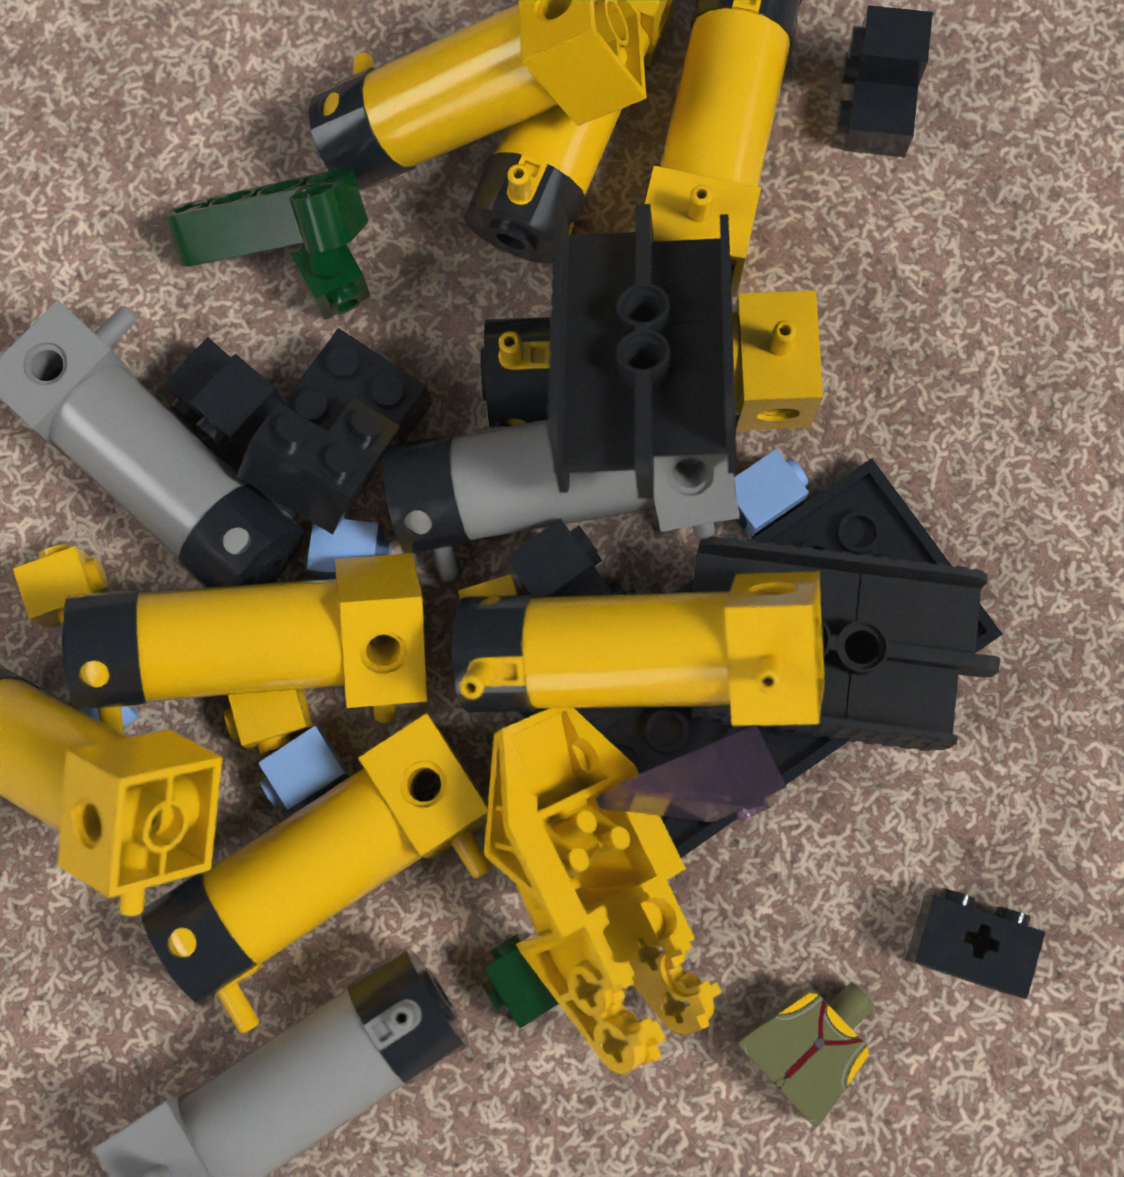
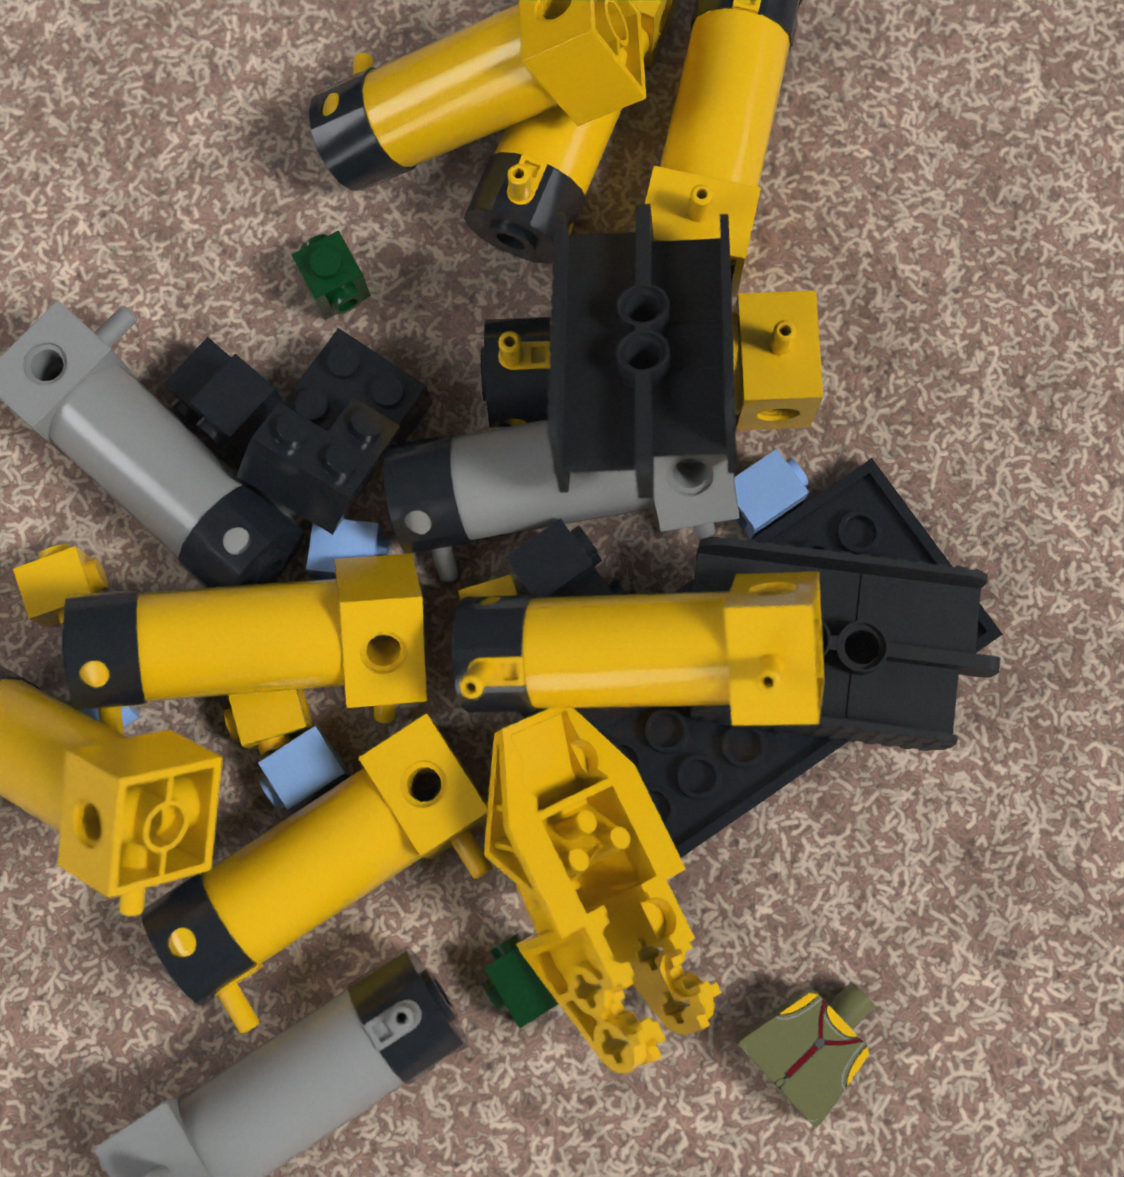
(311, 210): dark green beam -> none
(704, 784): clear purple slope -> none
(884, 78): black brick -> none
(1010, 950): black brick -> none

